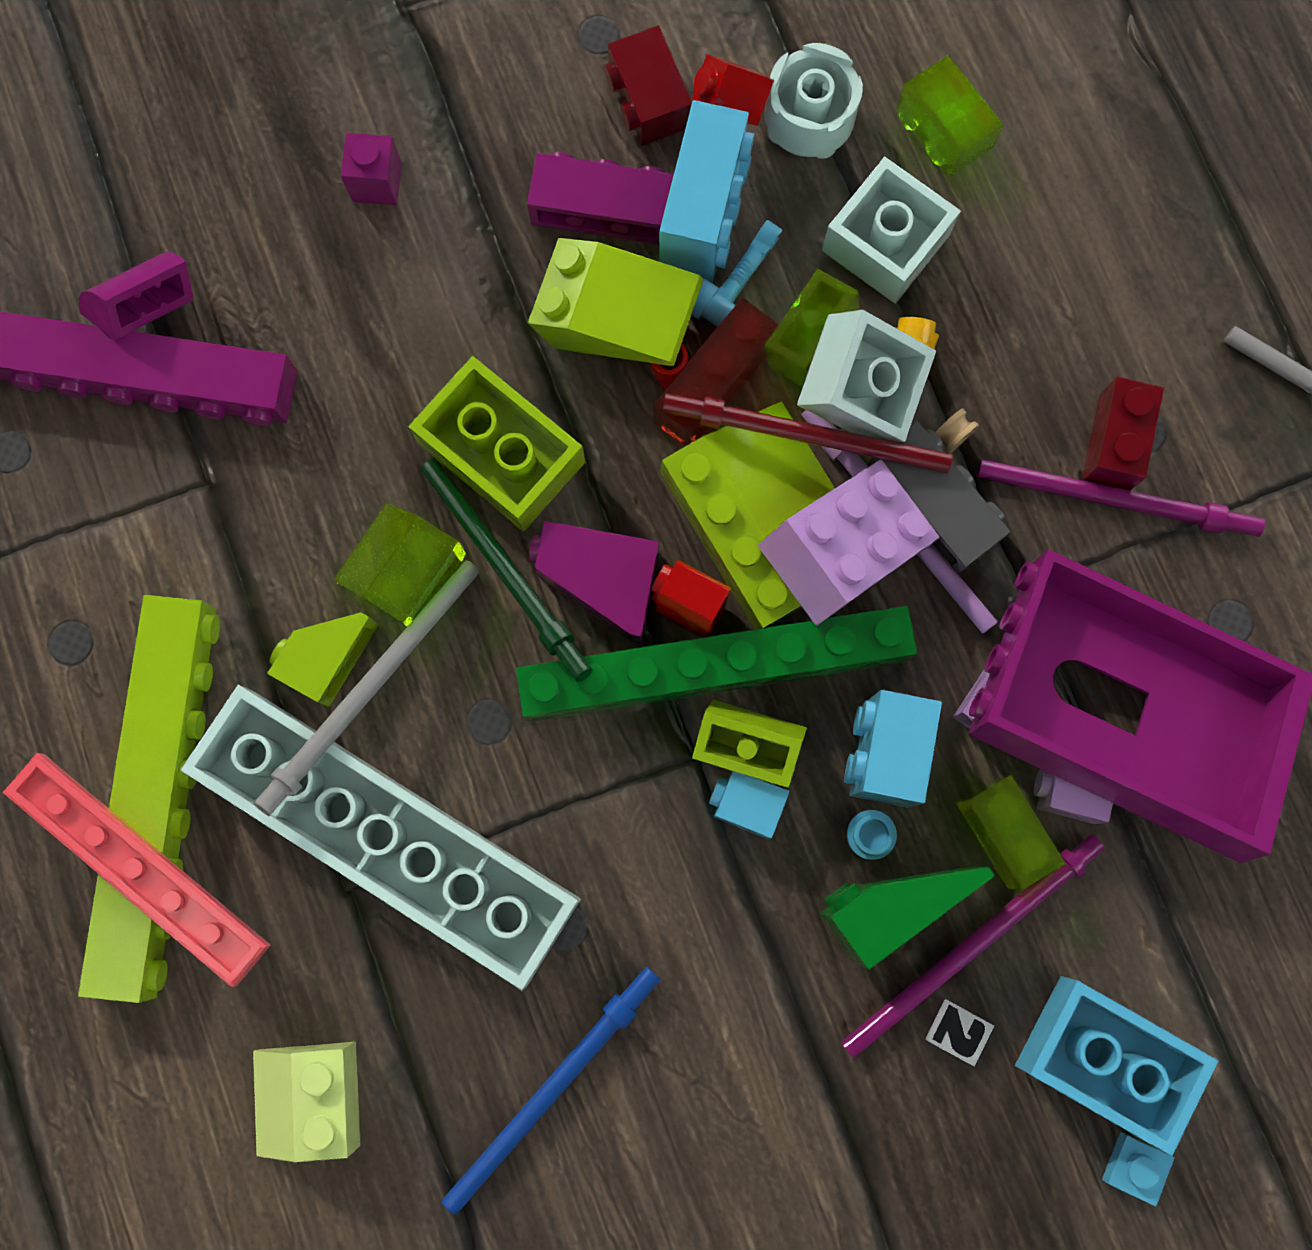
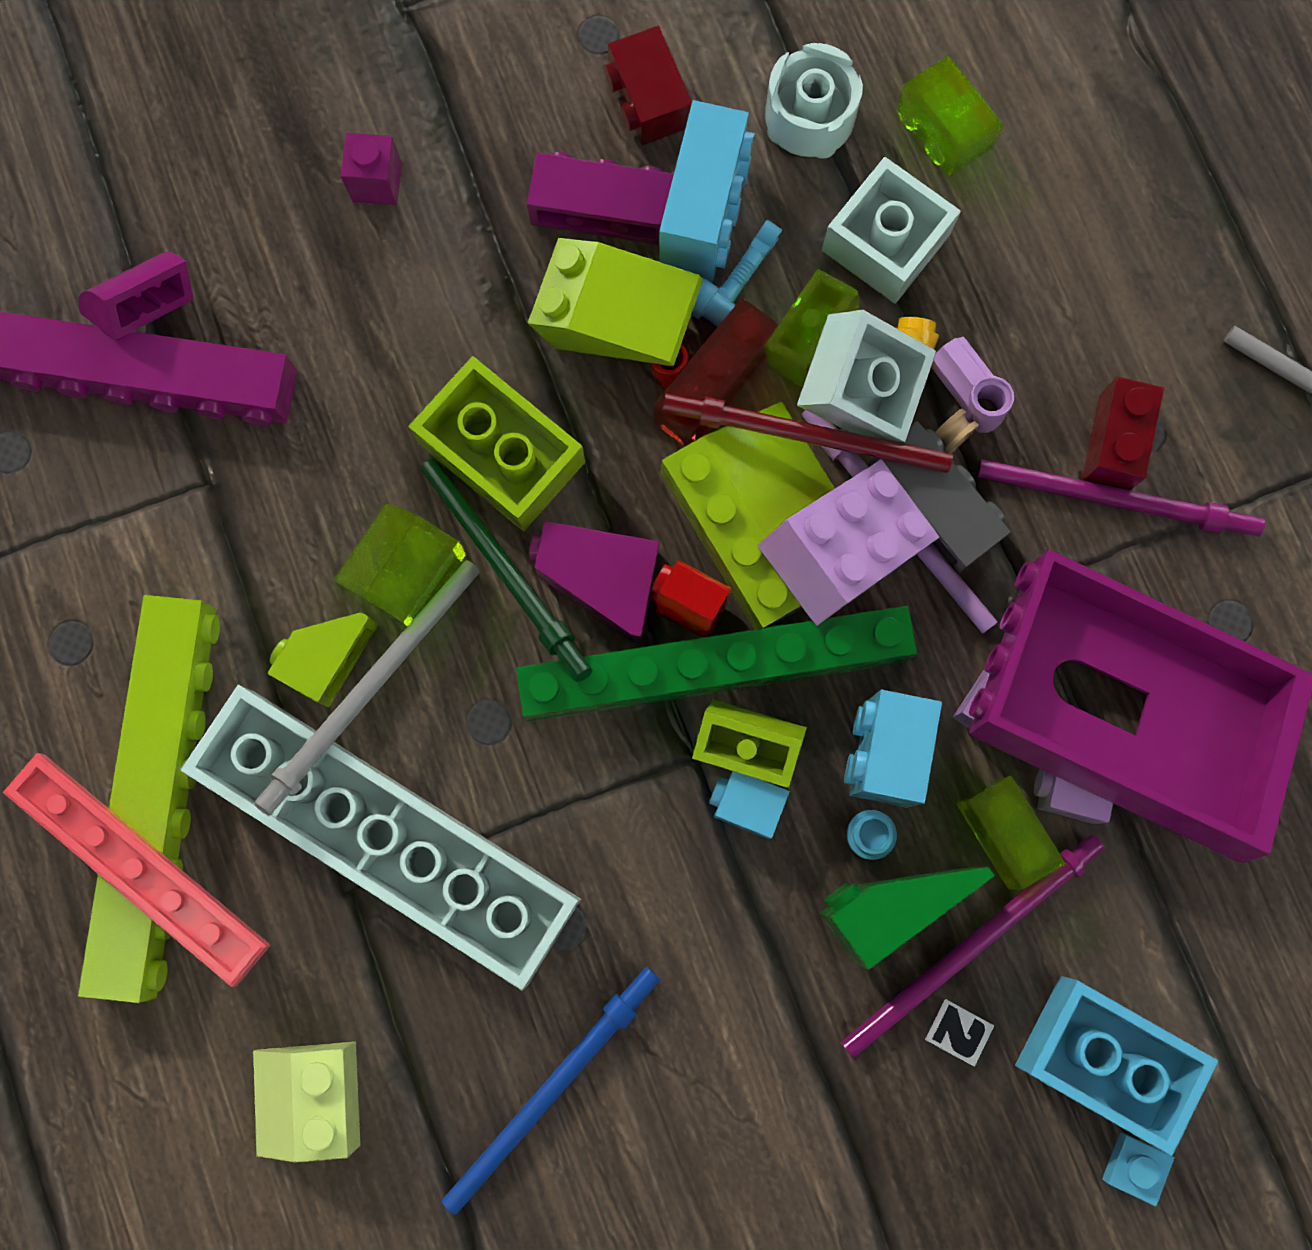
(732, 87): red brick -> none
(970, 380): none -> lavender piece

